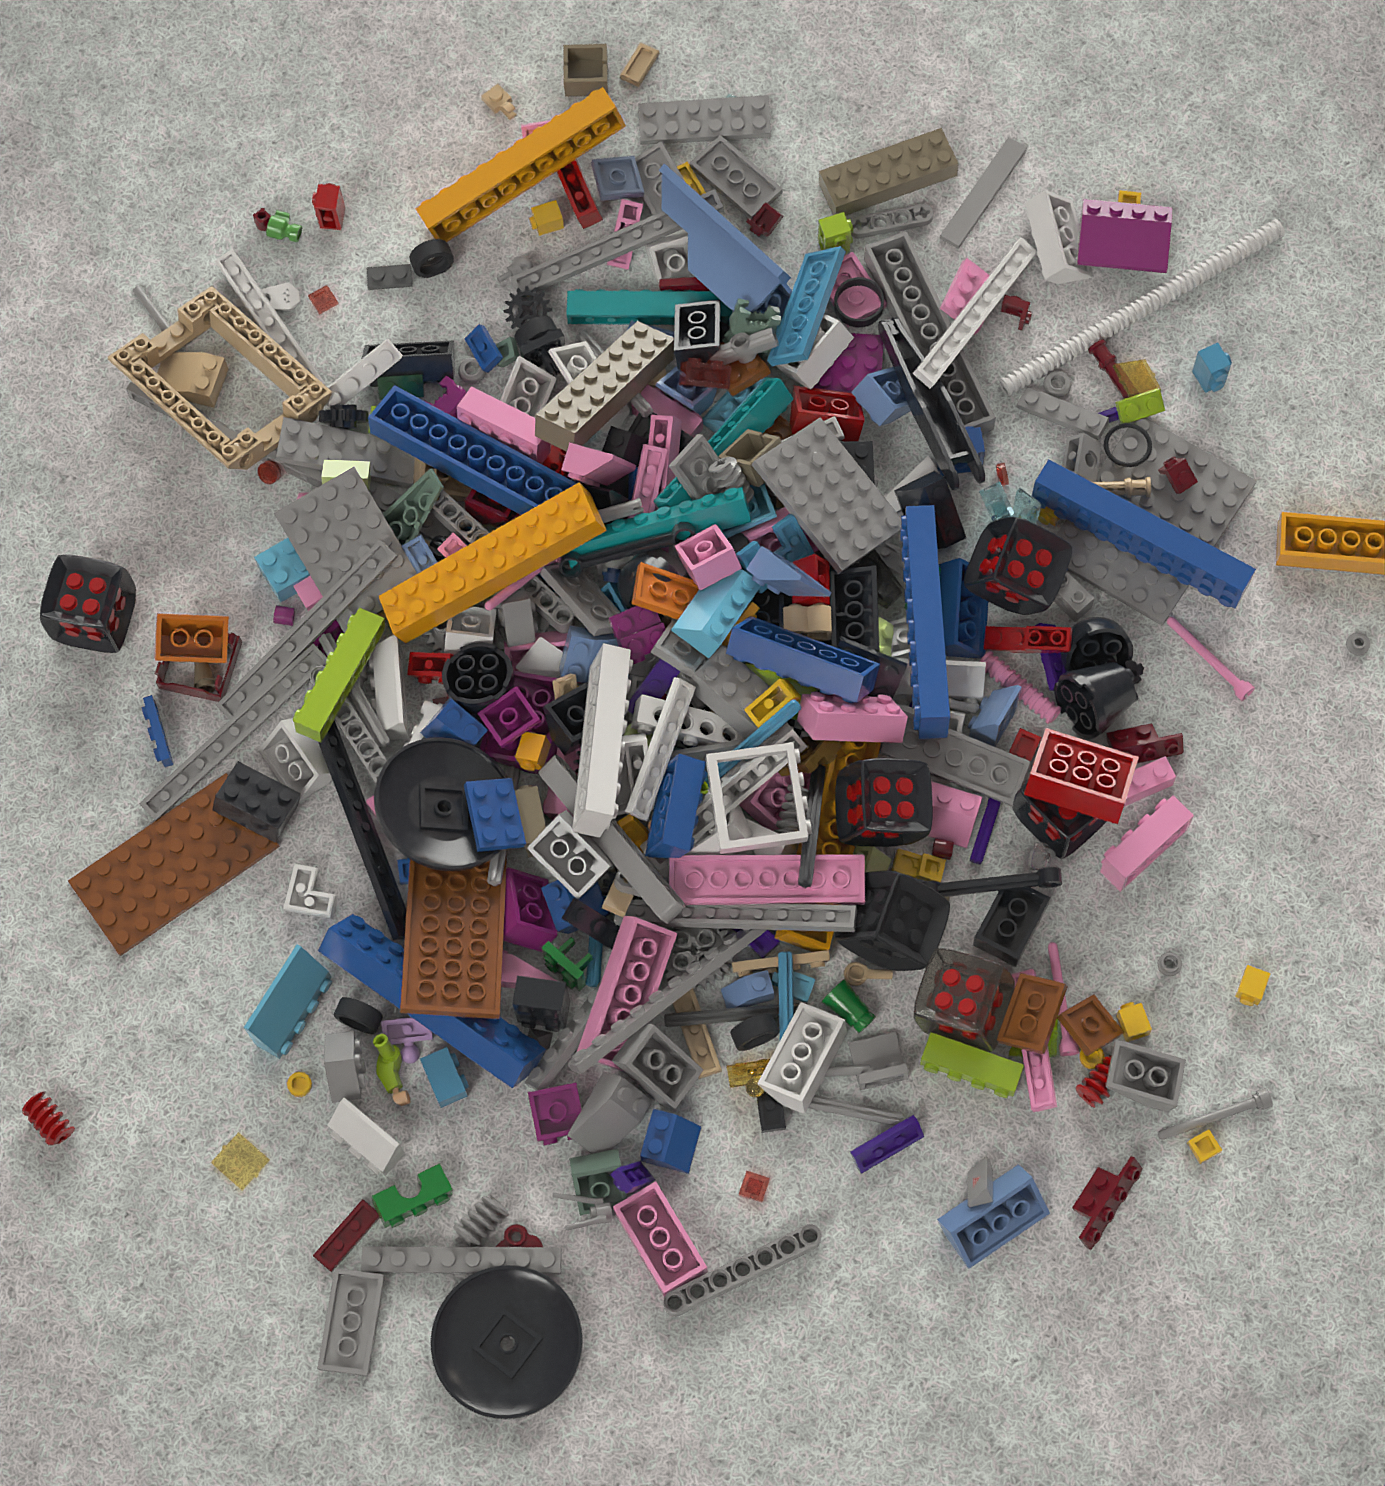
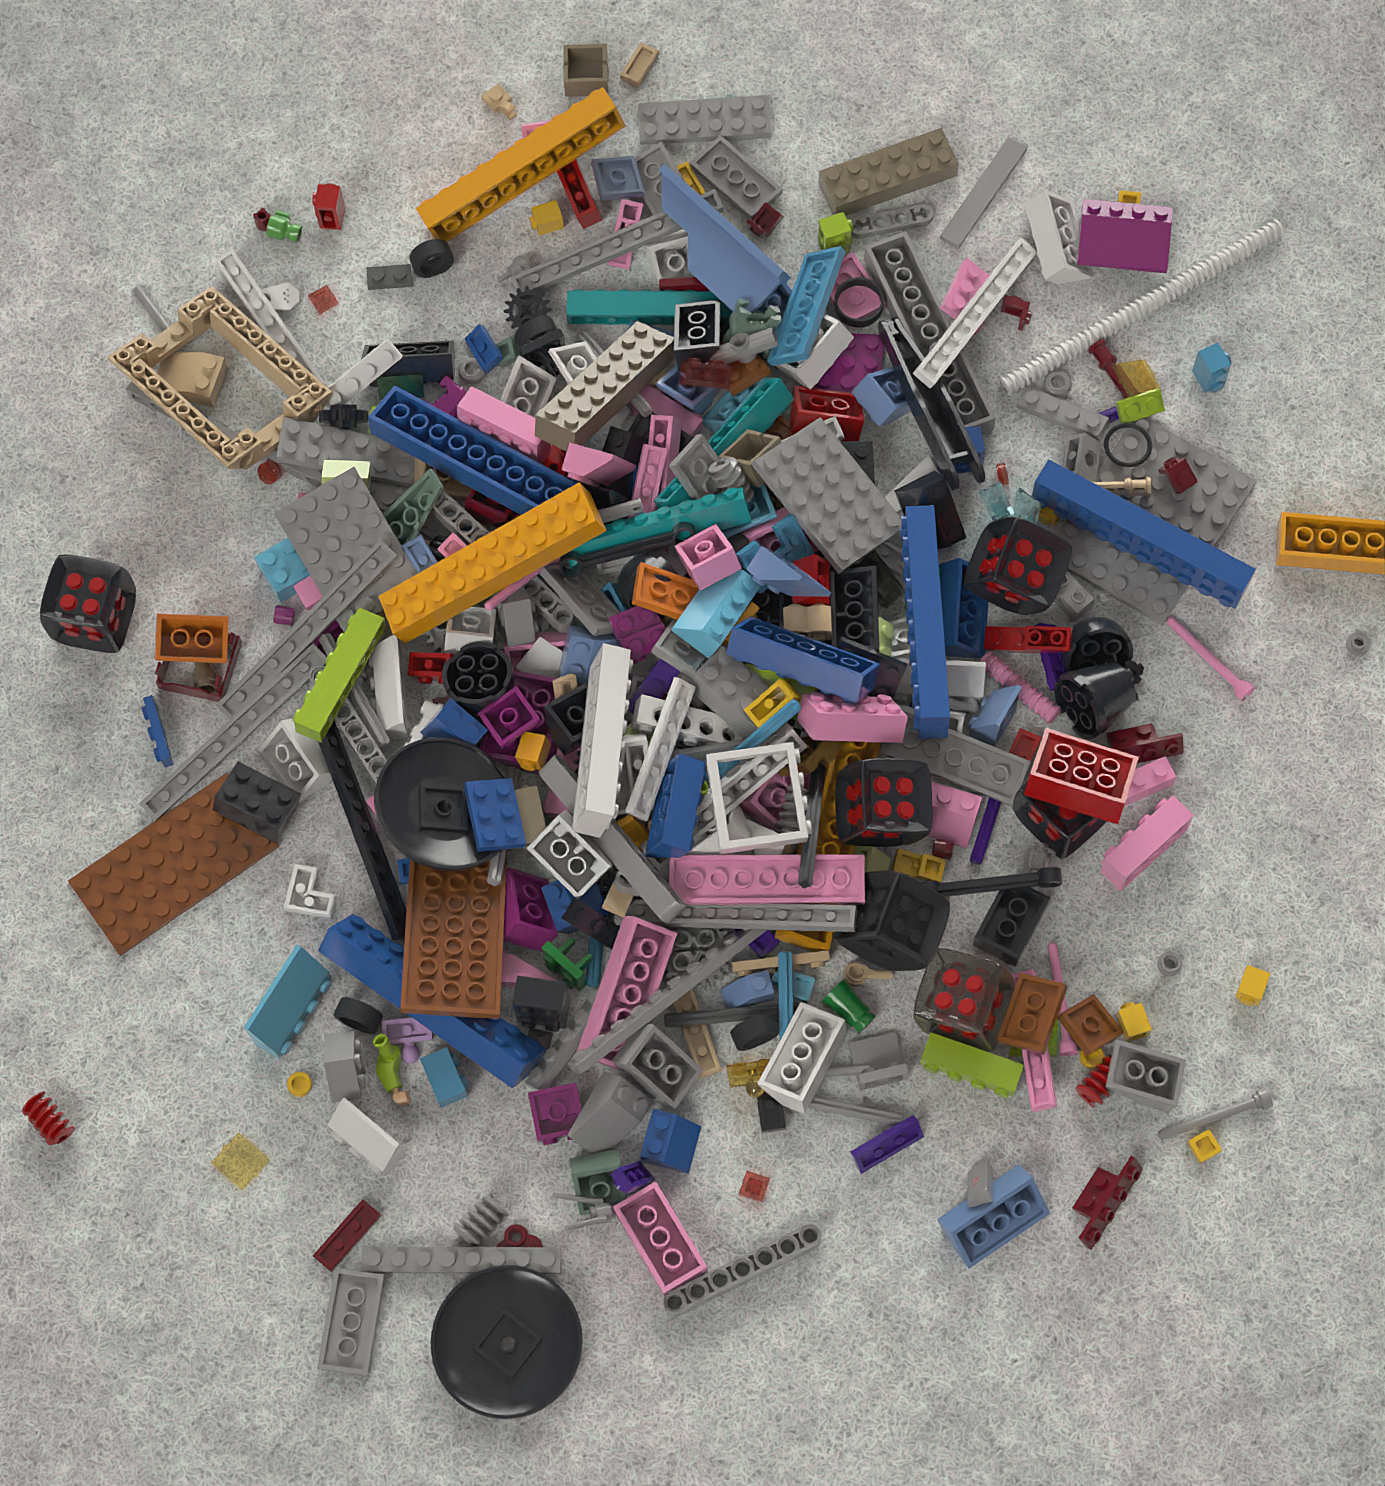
(395, 1208): green arch -> none
(611, 575): dark blue plate -> none

